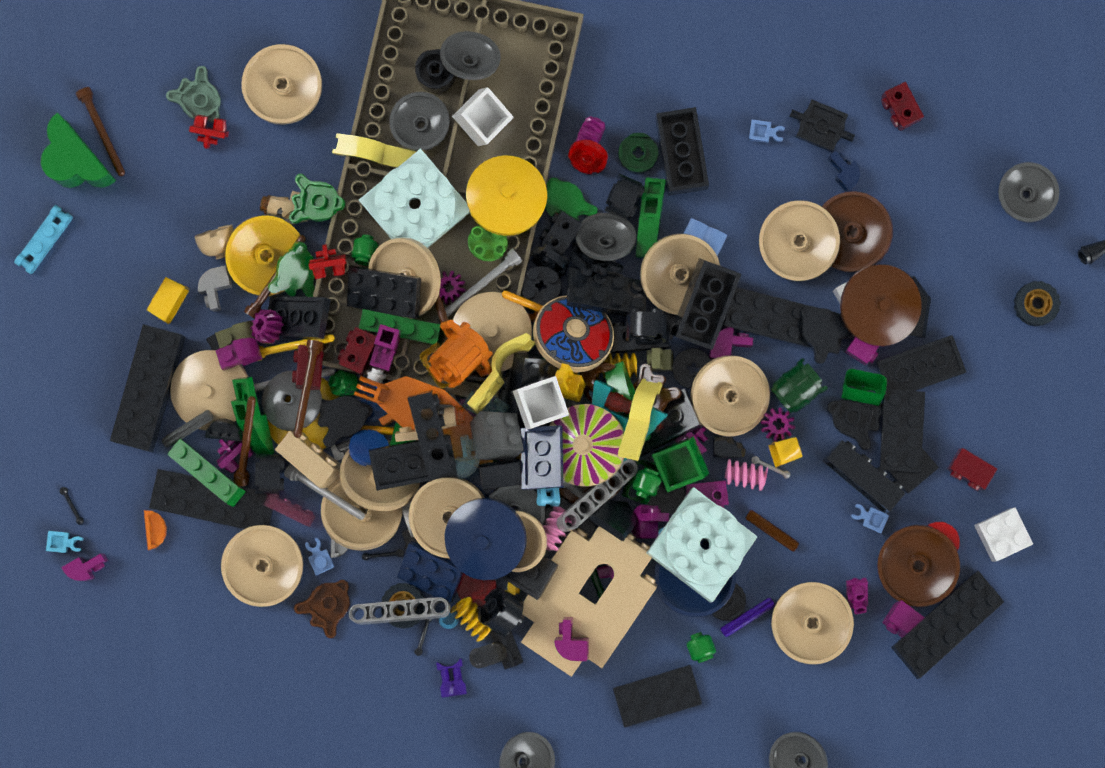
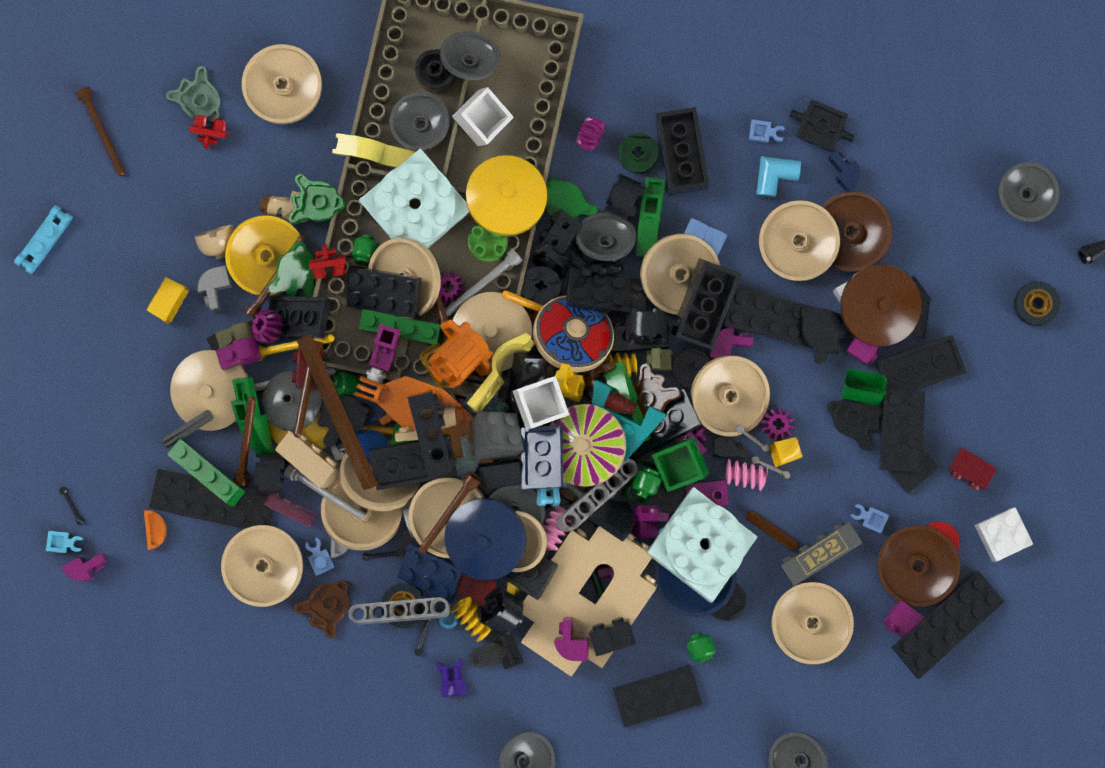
(69, 158): green brick -> none
(147, 388): black brick -> none
(224, 430): black plate -> none
(227, 459): magenta hips -> none
(337, 412): none -> reddish brown tile
(358, 351): dark red brick -> none
(470, 482): none -> reddish brown piece
(588, 156): red tile -> none
(612, 636): none -> black brick
(639, 420): light yellow piece -> none
(740, 429): none -> light grey hinge
(747, 617): dark purple axle -> none
(773, 169): none -> medium azure brick
(798, 387): dark green piece -> none
(820, 554): none -> dark grey brick
(857, 595): magenta hips -> none
(864, 476): black brick -> none
(902, 106): dark red brick -> none

